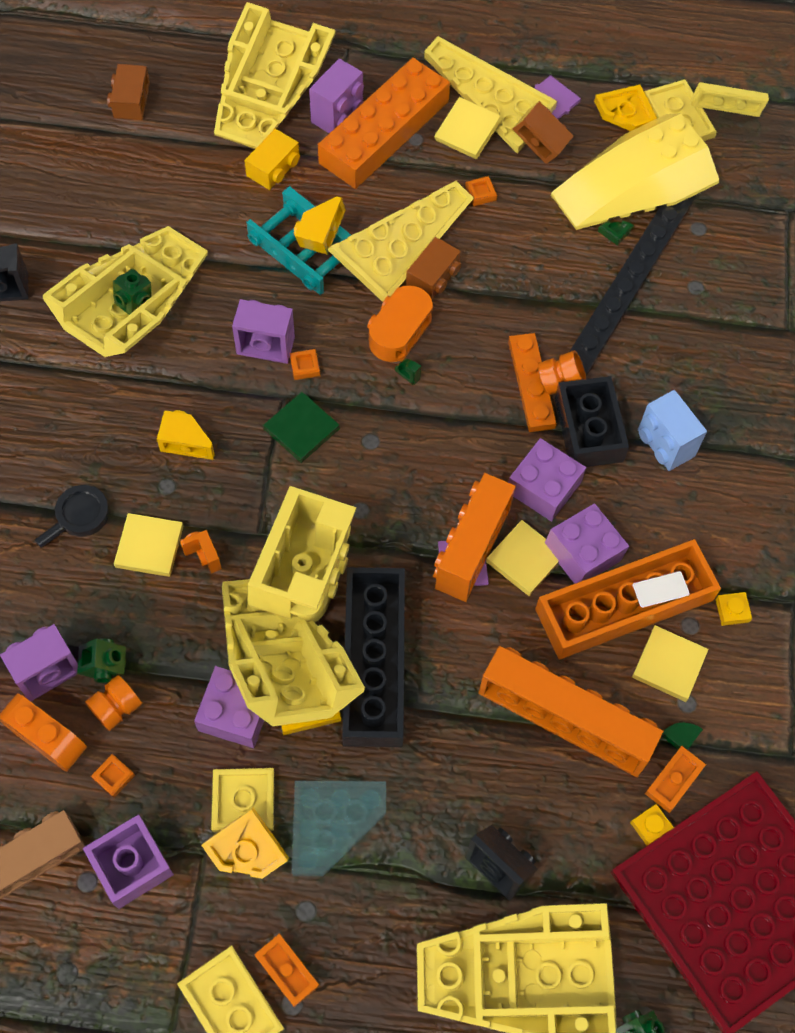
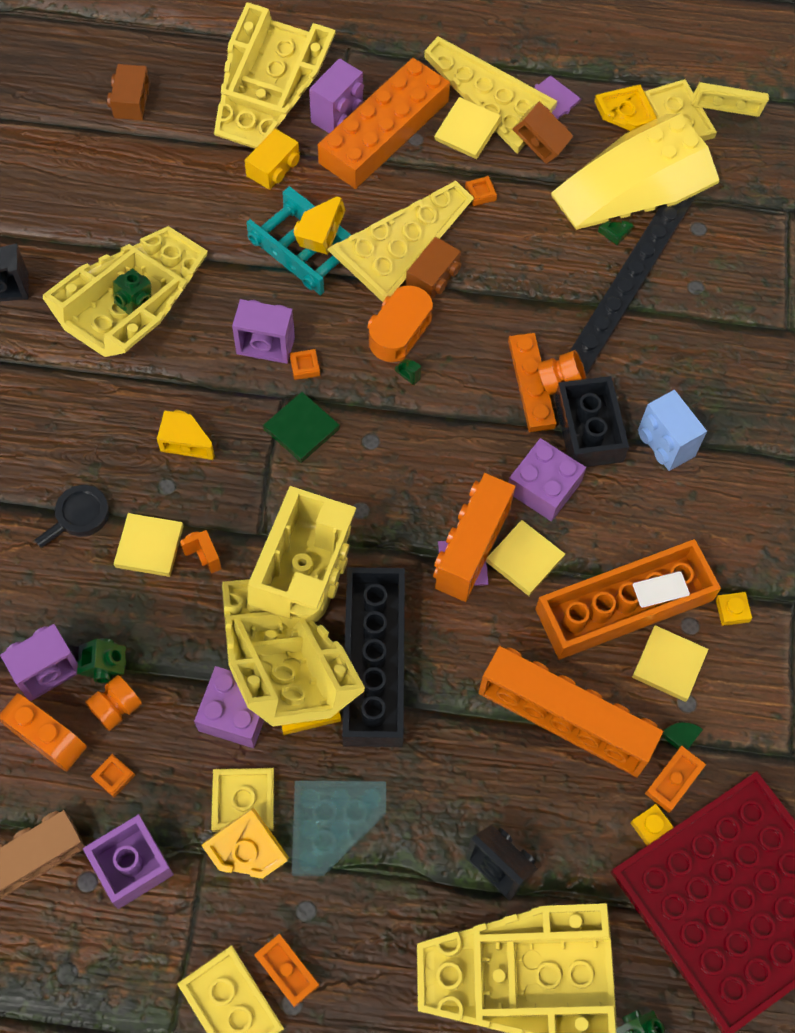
(586, 544): medium lavender brick -> none

